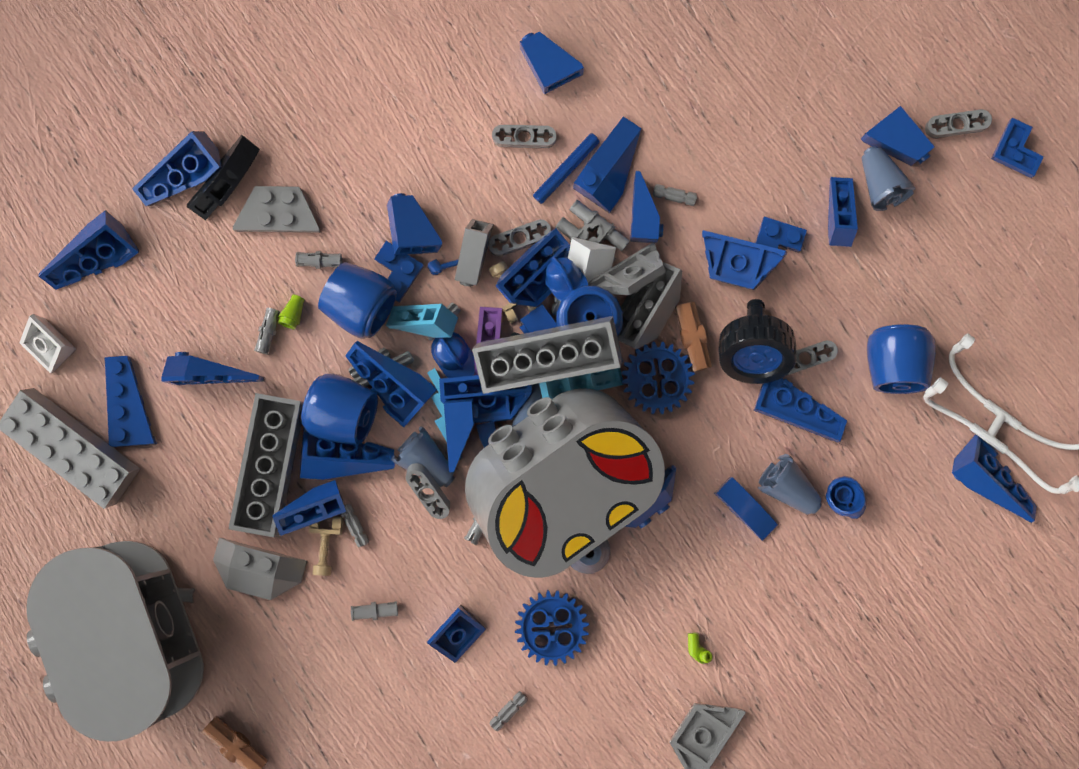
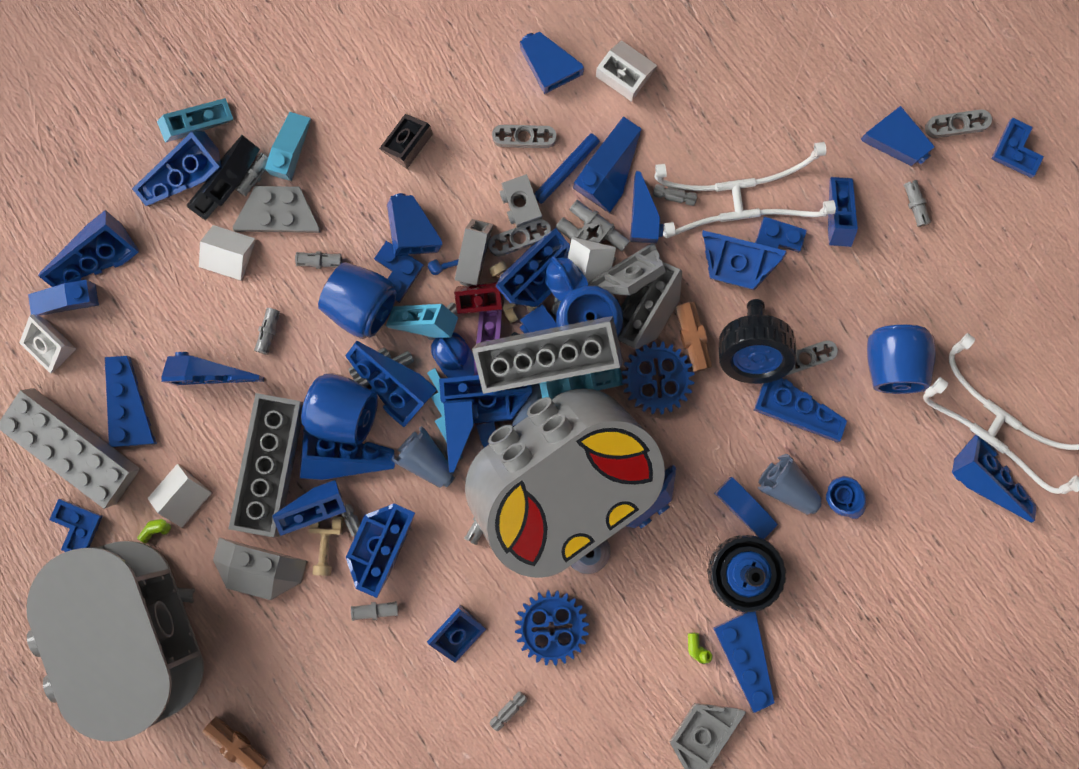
(64, 298): none -> blue slope
(79, 520): none -> blue plate
(153, 527): none -> lime arm
(179, 496): none -> white slope
(196, 118): none -> medium azure slope
(225, 252): none -> white slope
(252, 175): none -> light grey pin
(288, 146): none -> medium azure slope
(291, 313): lime cone -> none
(377, 547): none -> blue wedge
(407, 140): none -> black slope
(428, 481): light grey beam -> none
(478, 298): none -> dark red brick
(520, 188): none -> light grey brick
(625, 70): none -> white slope
(736, 186): none -> white bar
(745, 653): none -> blue wing
(746, 573): none -> black wheel
(885, 180): sand blue cone -> none
(917, 203): none -> light grey pin

